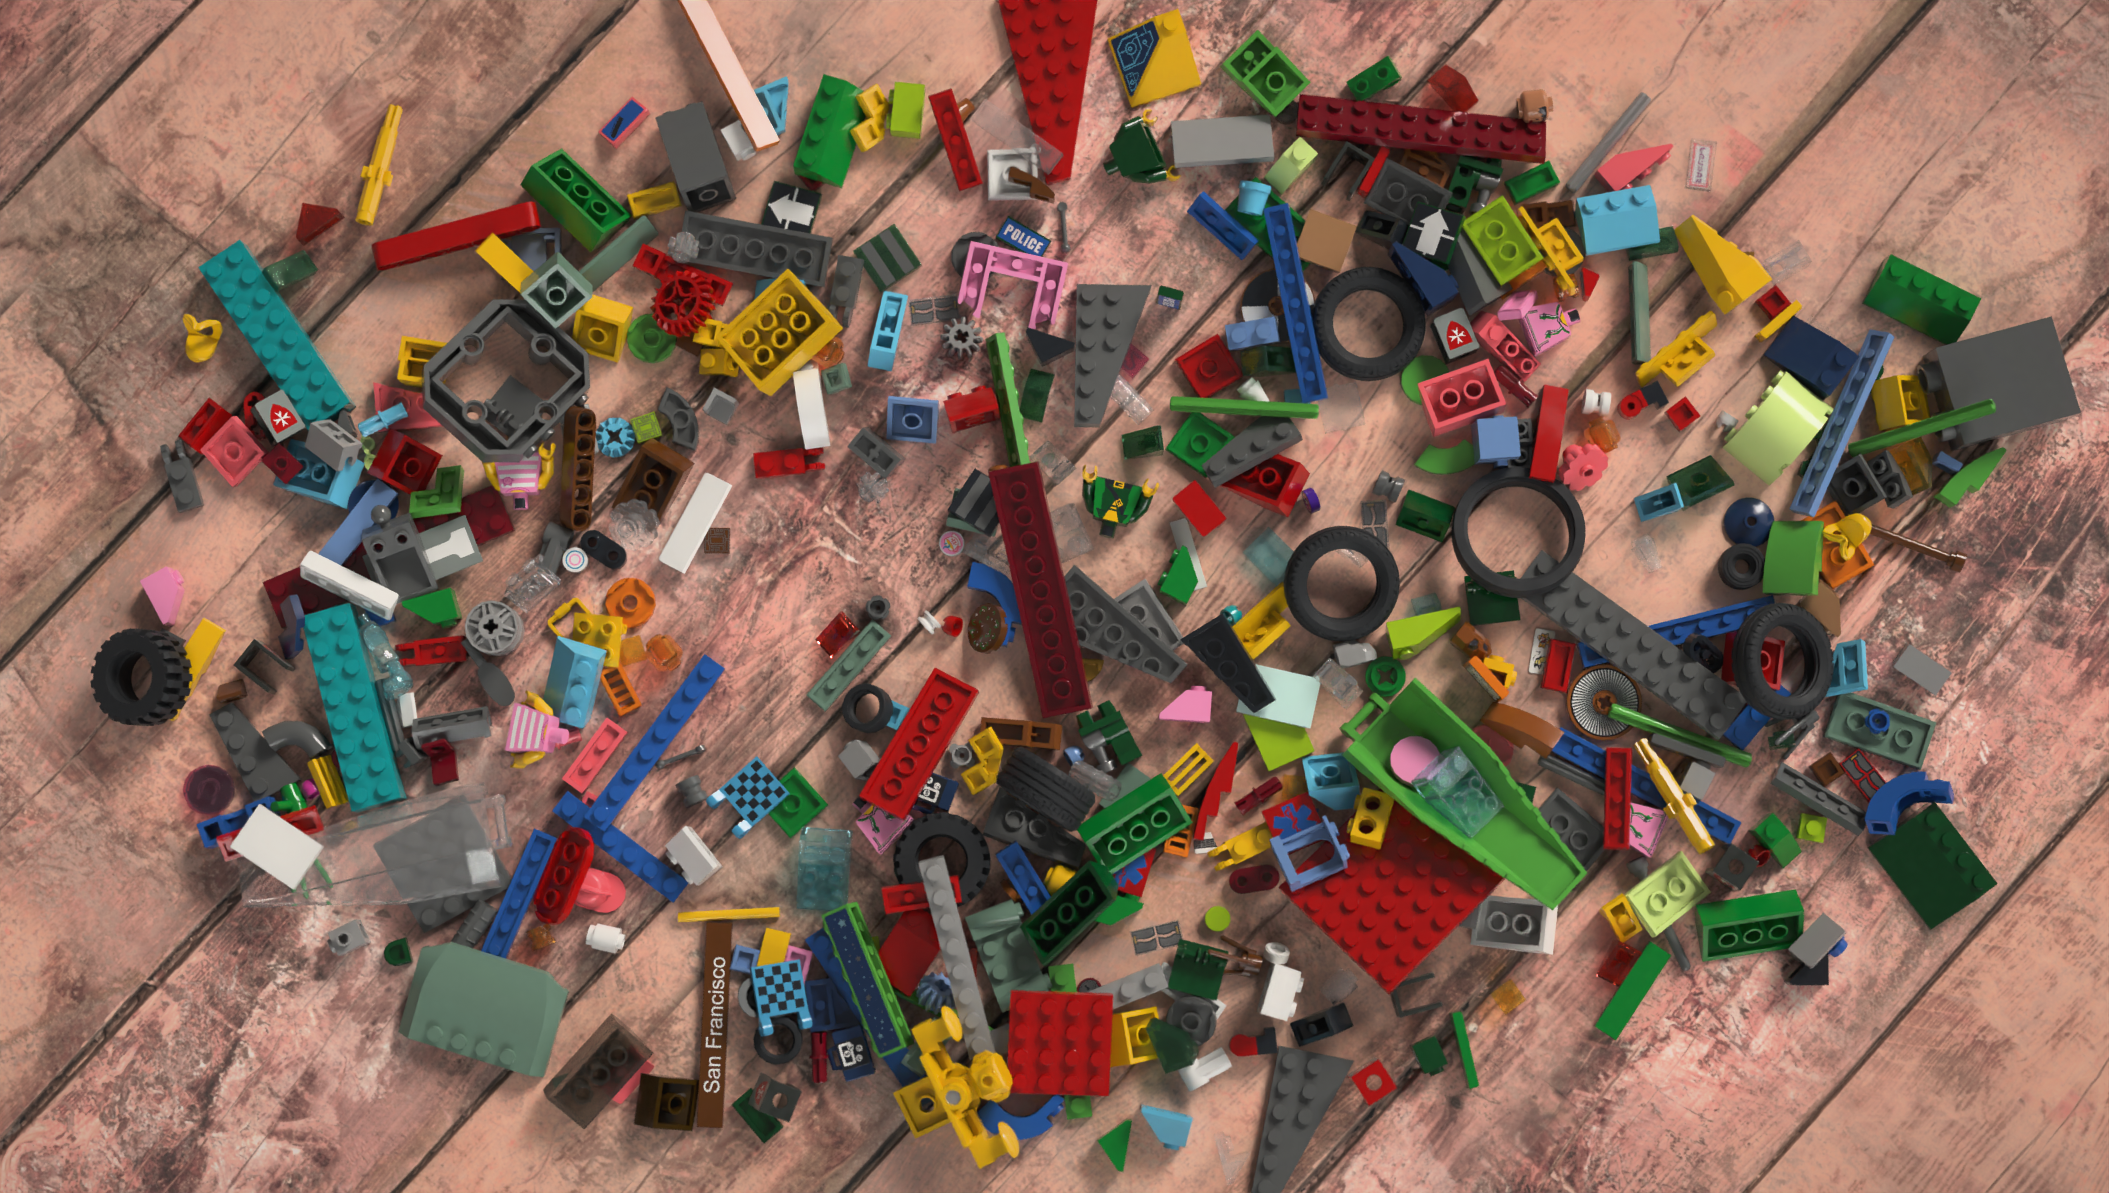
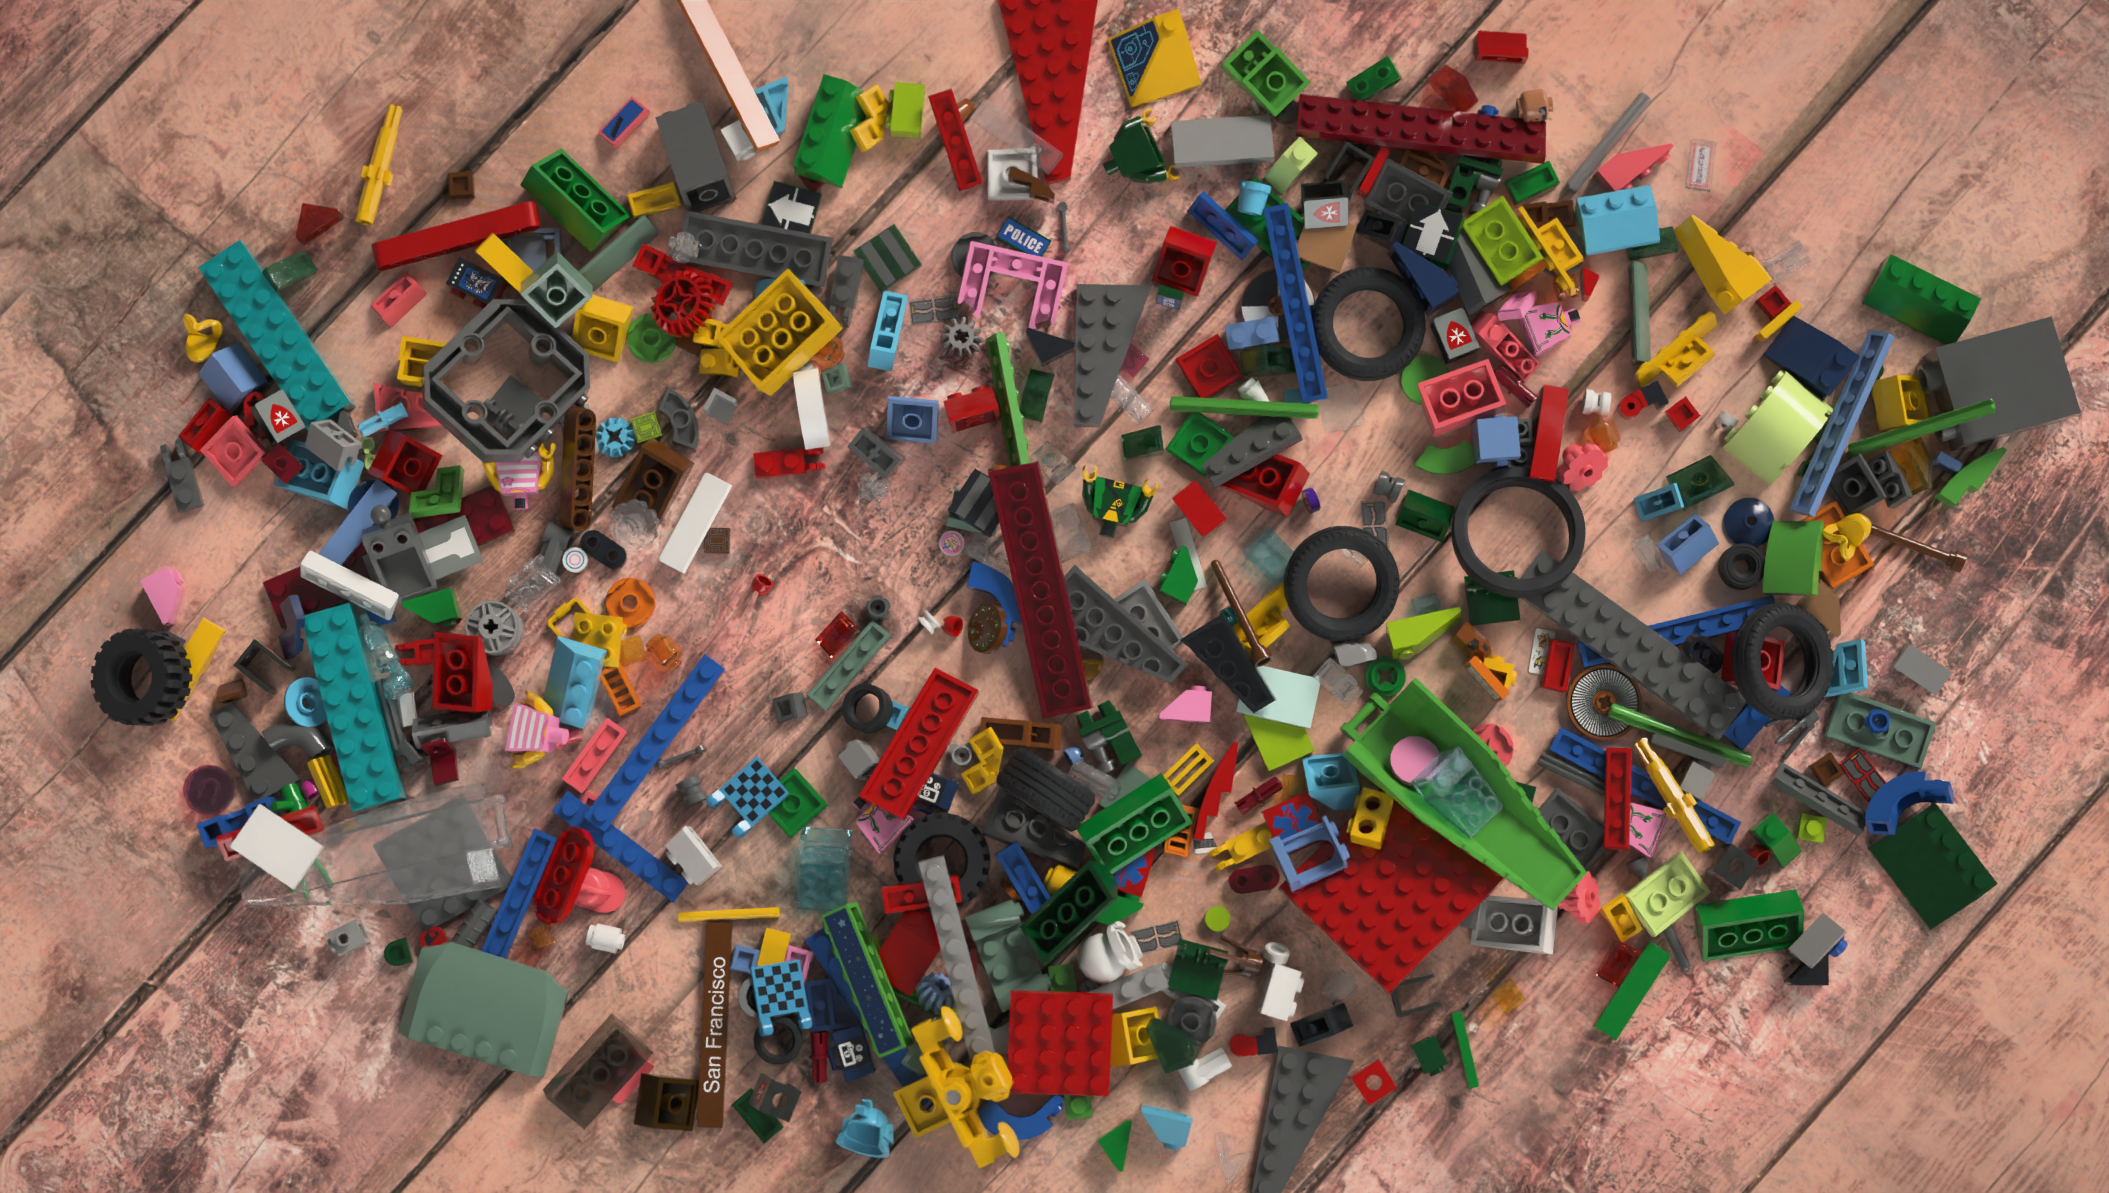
(232, 376): none -> medium blue slope
(307, 690): none -> medium azure dish
(398, 299): none -> coral slope
(433, 937): none -> red tile
(461, 185): none -> reddish brown tile
(461, 673): none -> red slope
(475, 283): none -> brick
(761, 584): none -> red hinge
(790, 707): none -> dark grey slope
(867, 1131): none -> medium azure helmet
(1107, 955): none -> white tile
(1183, 261): none -> red slope
(1260, 654): none -> reddish brown piece
(1324, 204): none -> piece
(1488, 110): none -> blue piece
(1502, 47): none -> red panel
(1522, 728): dark orange slope -> none
(1583, 900): none -> coral plant
(1687, 544): none -> medium blue brick
(1787, 743): clear green plate -> none

